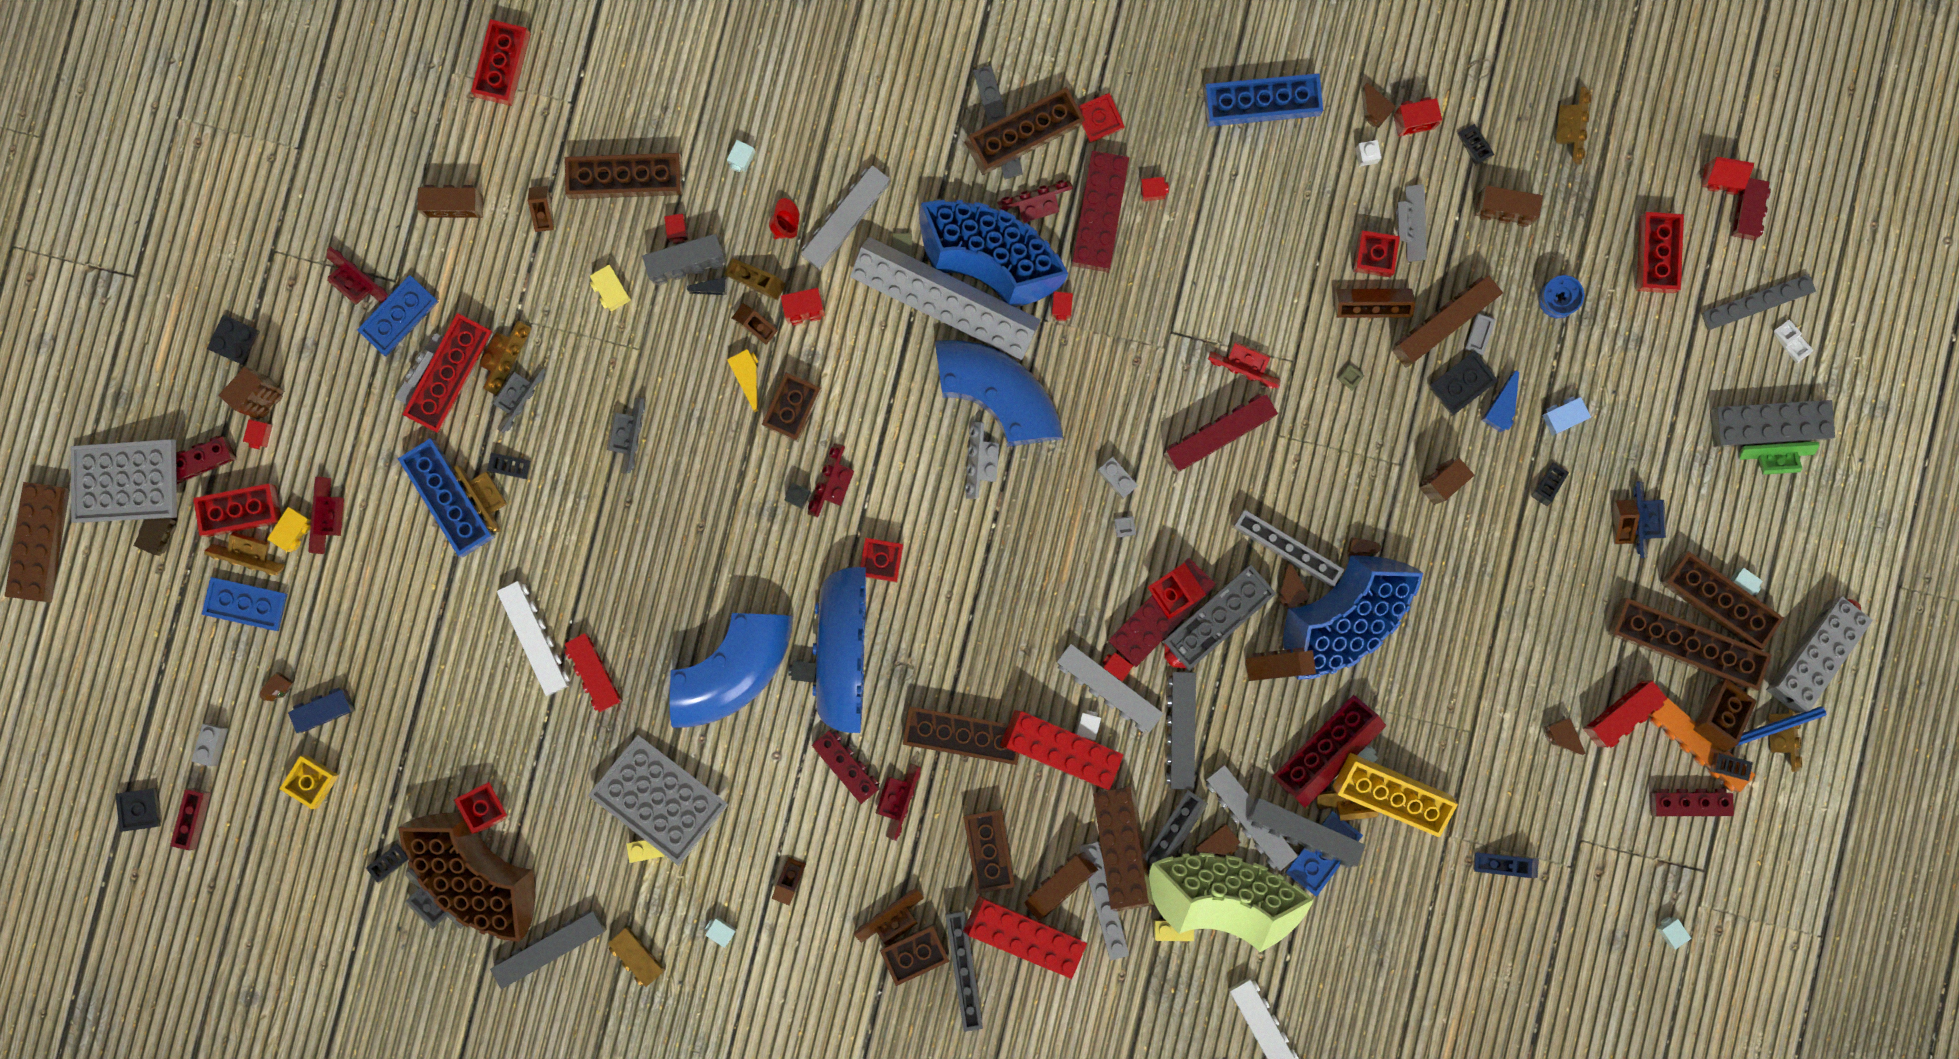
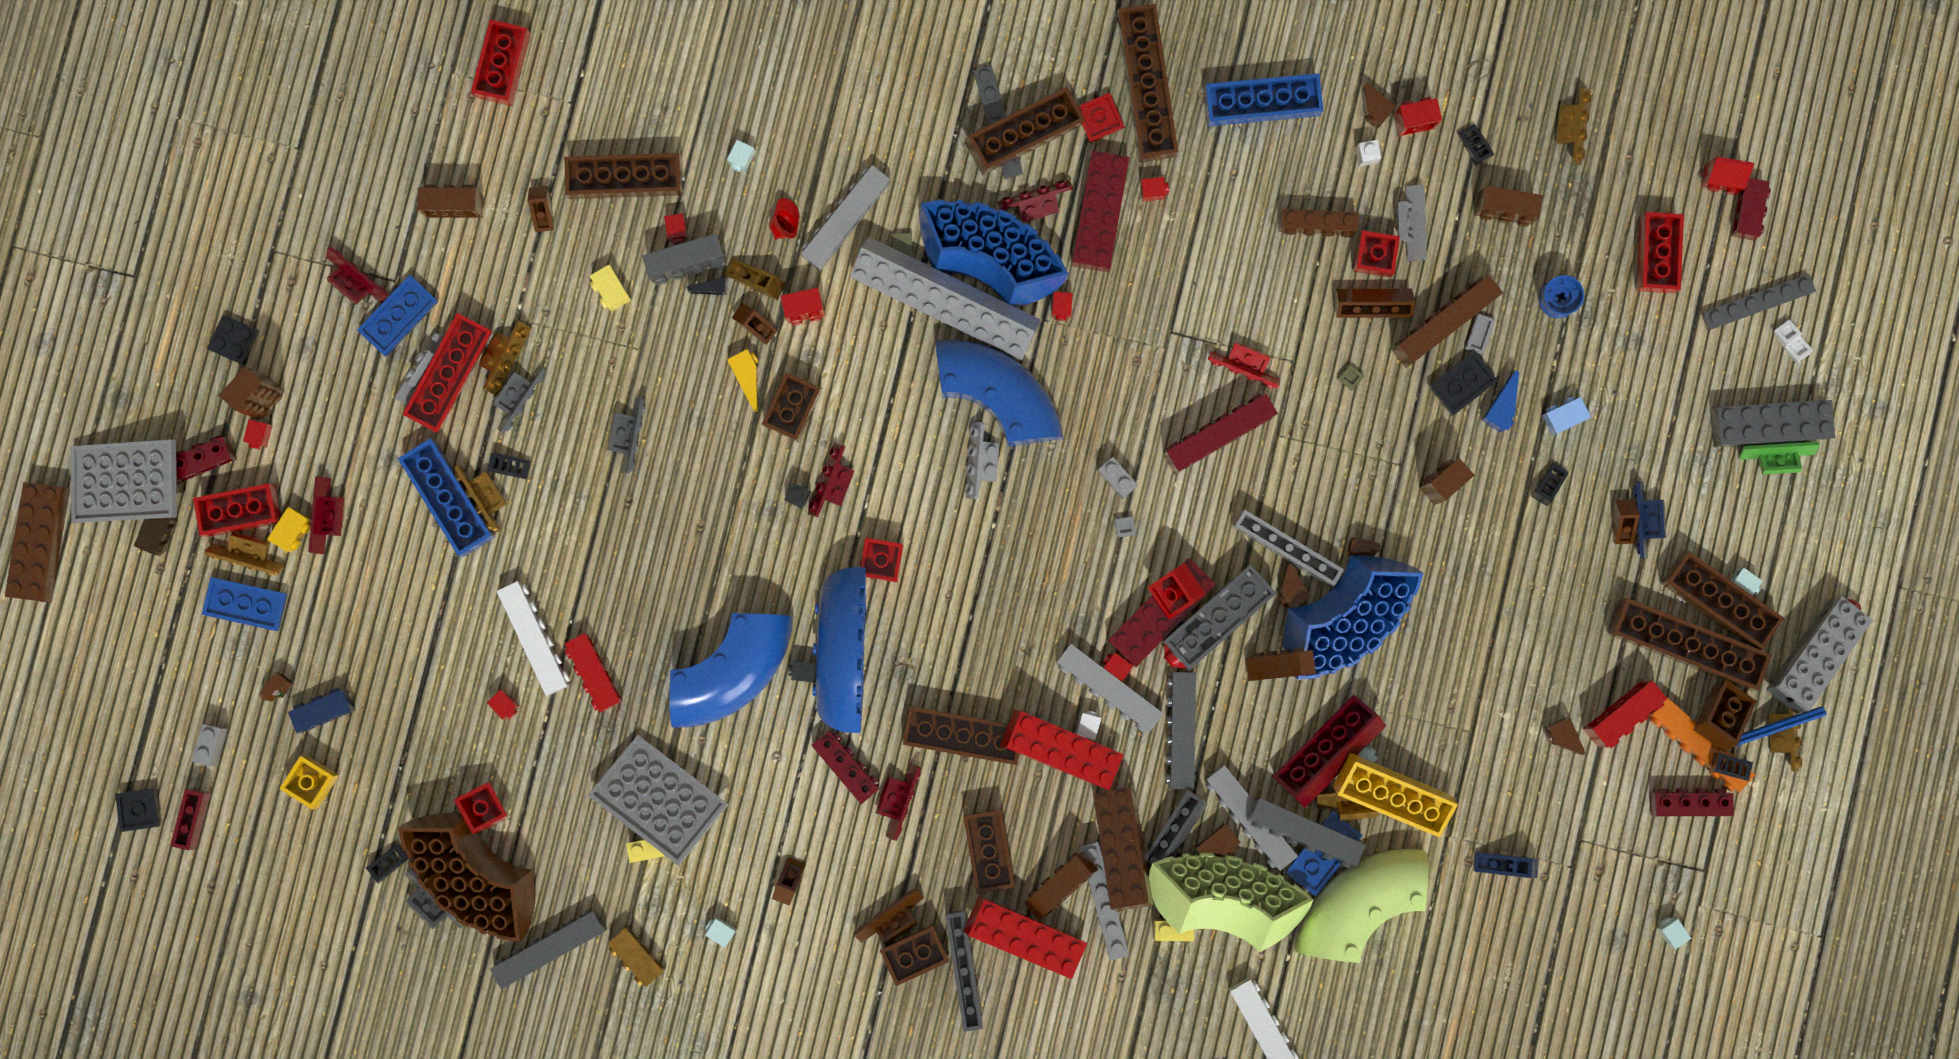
(503, 705): none -> red brick
(1147, 83): none -> reddish brown brick
(1318, 222): none -> reddish brown brick
(1362, 900): none -> yellowish green brick

